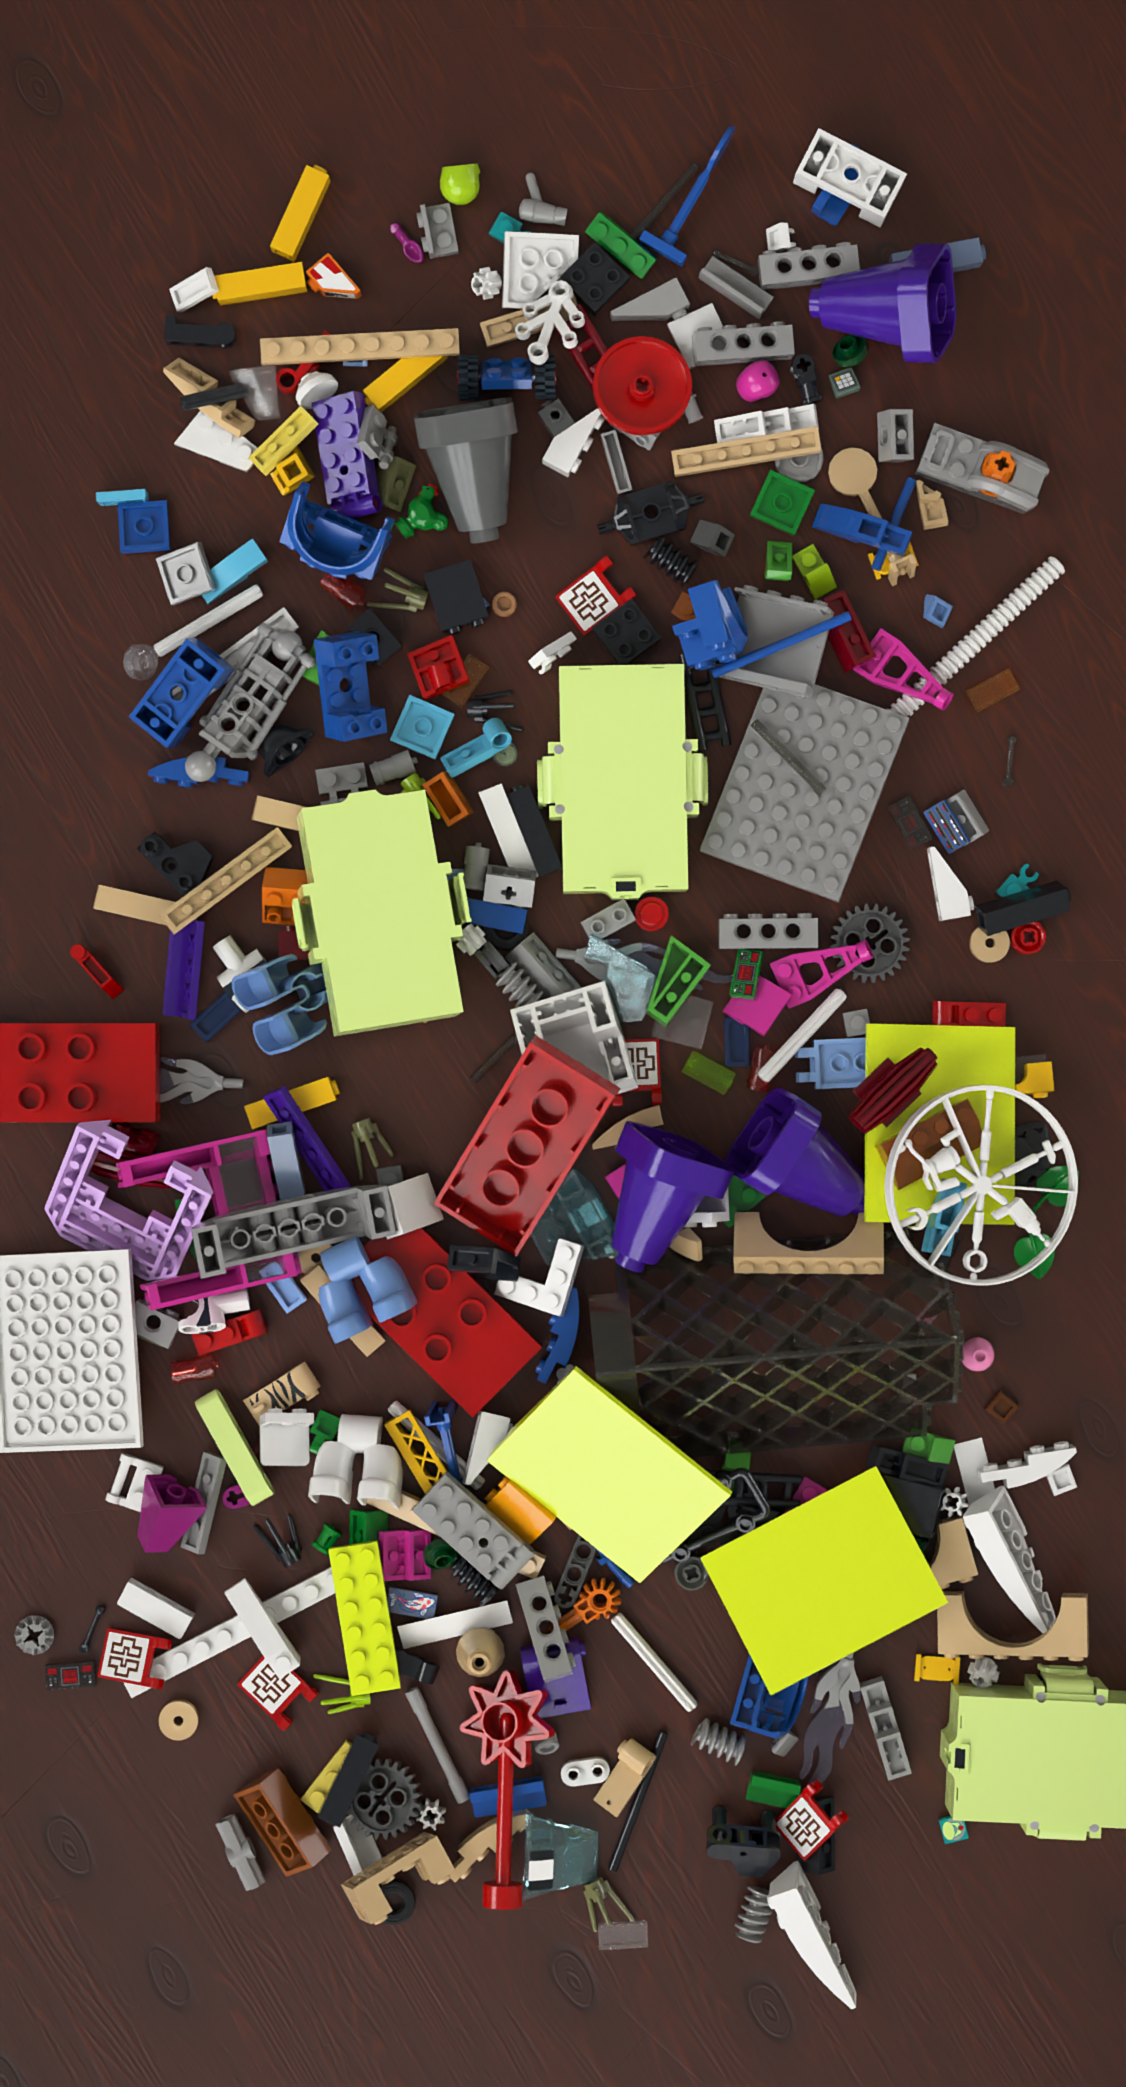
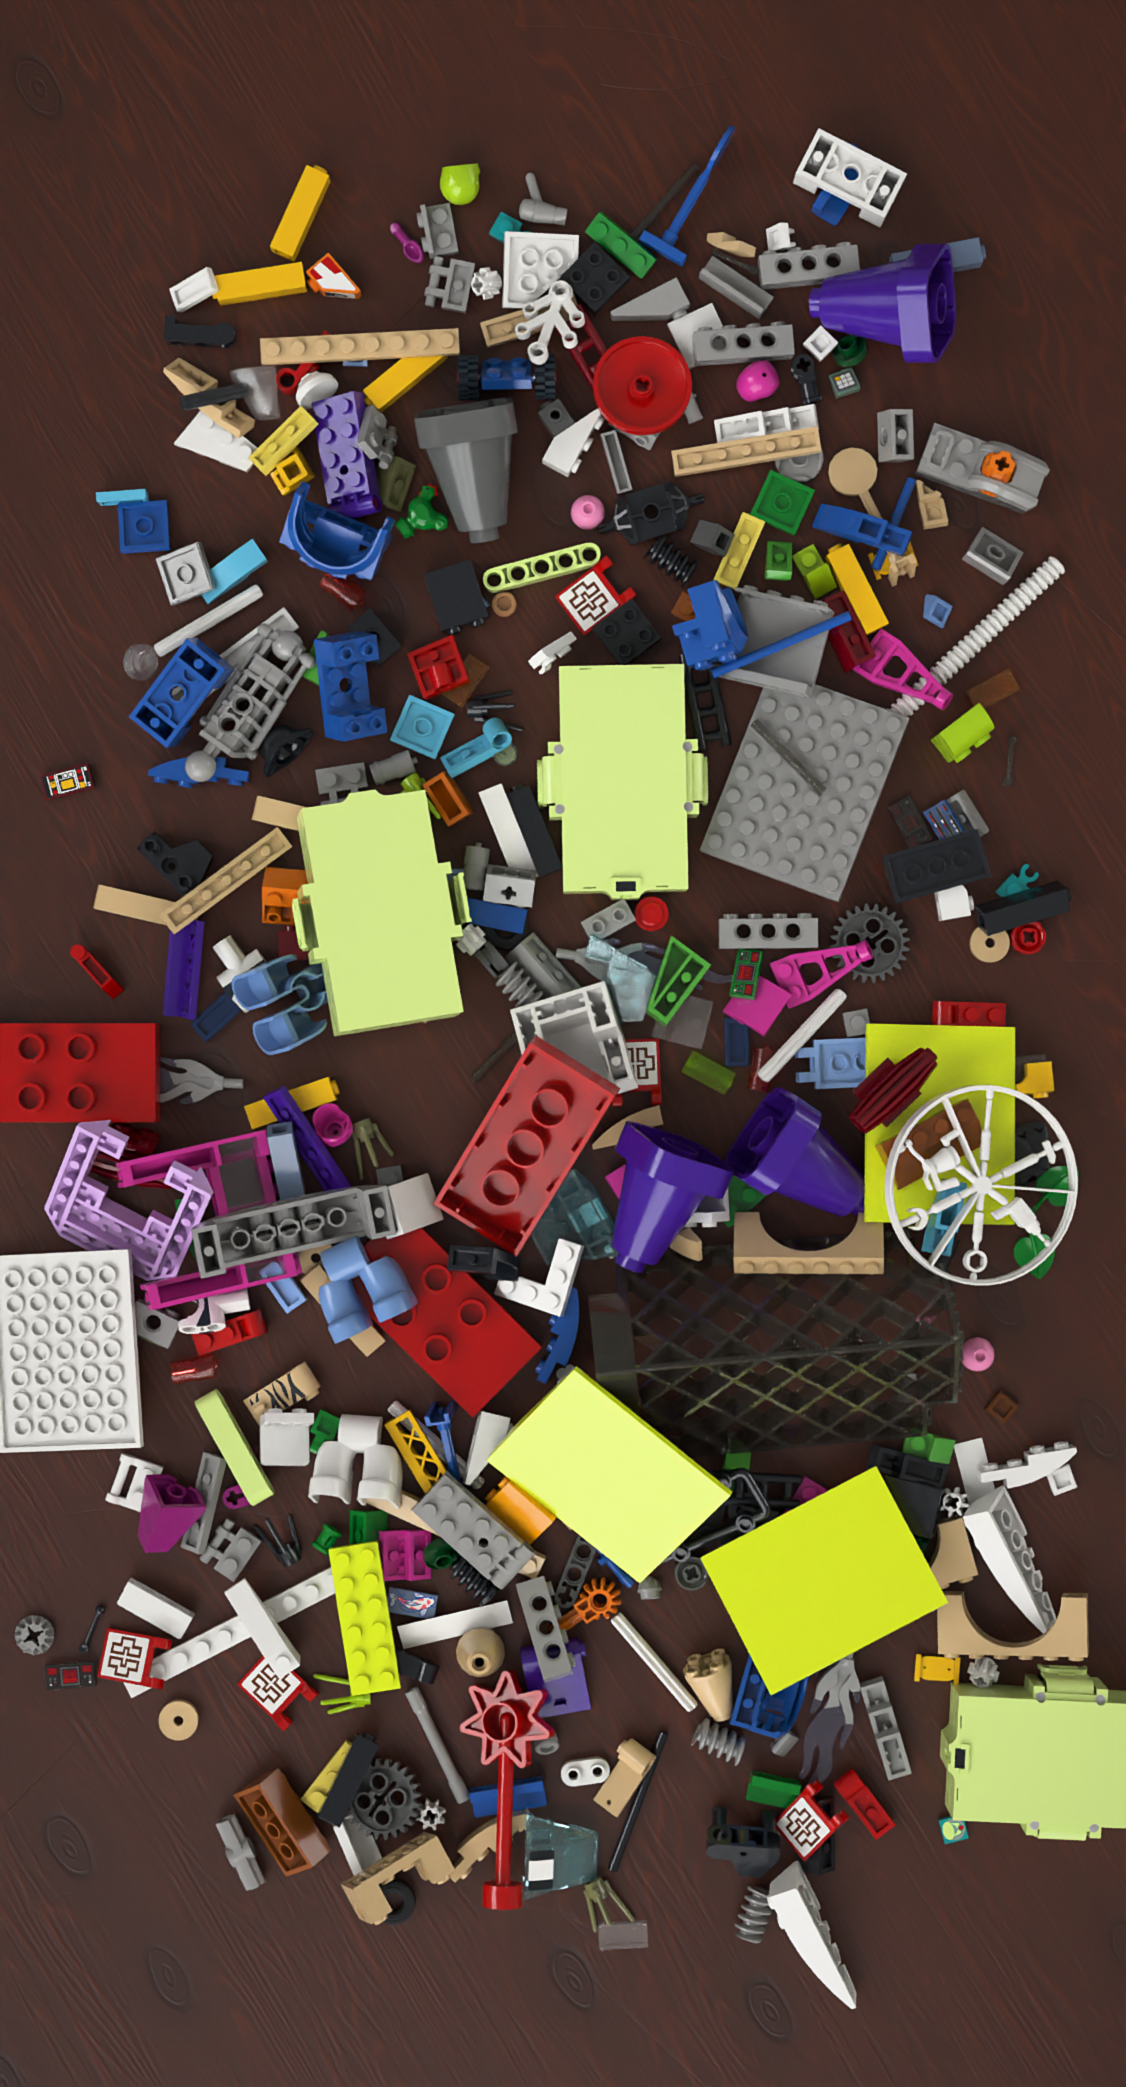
(67, 781): none -> tile
(237, 1553): none -> light grey plate
(330, 1119): none -> dark pink helmet
(415, 597): olive plant -> none
(457, 286): none -> light grey plate
(551, 559): none -> yellowish green beam
(587, 512): none -> bright pink brick
(649, 1588): none -> light grey plate
(712, 1682): none -> tan cone
(730, 244): none -> tan slope
(740, 550): none -> light yellow plate
(820, 343): none -> white tile
(854, 583): none -> yellow brick
(864, 1803): none -> red plate
(936, 866): none -> black plate
(968, 730): none -> lime brick
(993, 556): none -> light grey slope

